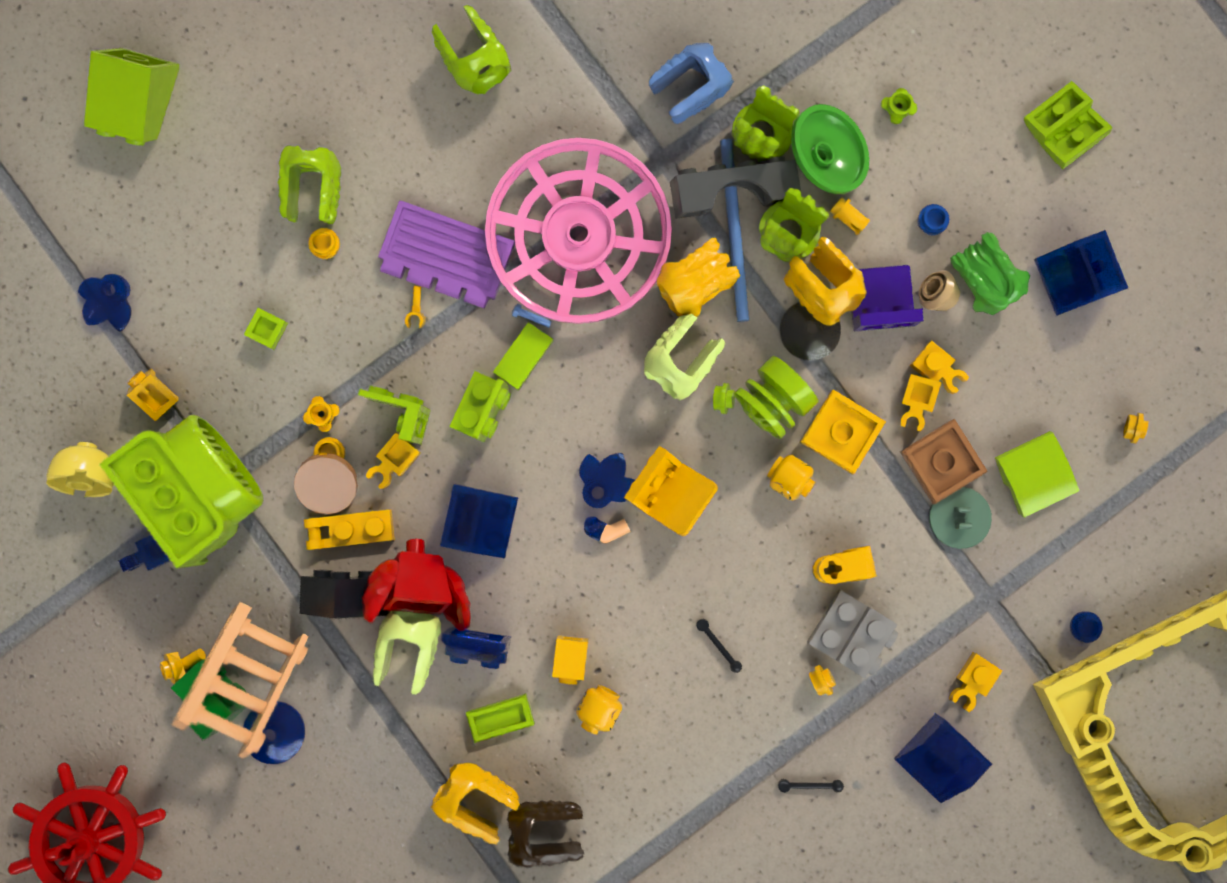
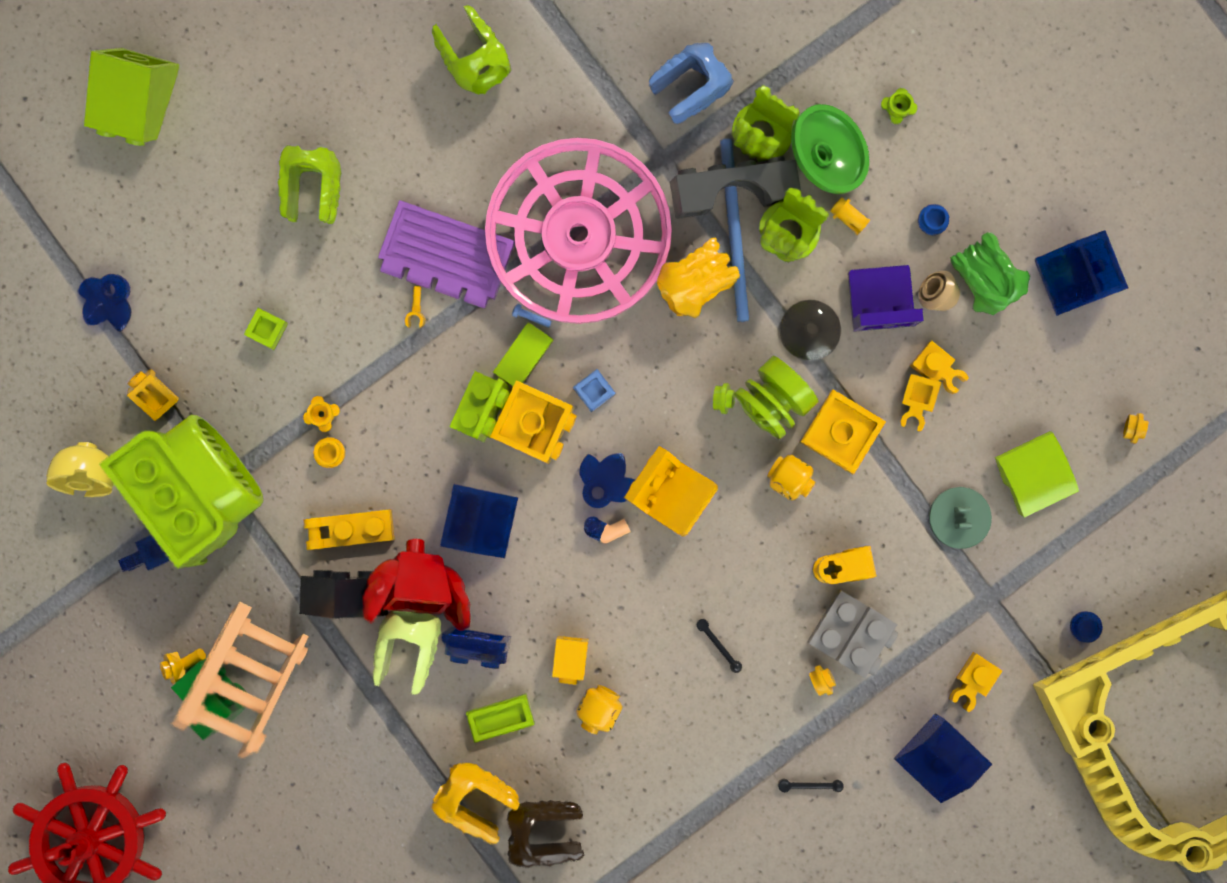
(288, 730): clear blue dish -> none
(324, 243): yellow plate -> none
(325, 483): tile -> none
(396, 457): yellow plate -> none
(413, 422): lime bracket -> none
(534, 422): none -> yellow plate
(594, 390): none -> medium blue tile
(660, 367): yellowish green piece -> none
(826, 303): yellow piece -> none
(943, 461): medium nougat plate -> none
(1067, 125): lime slope -> none

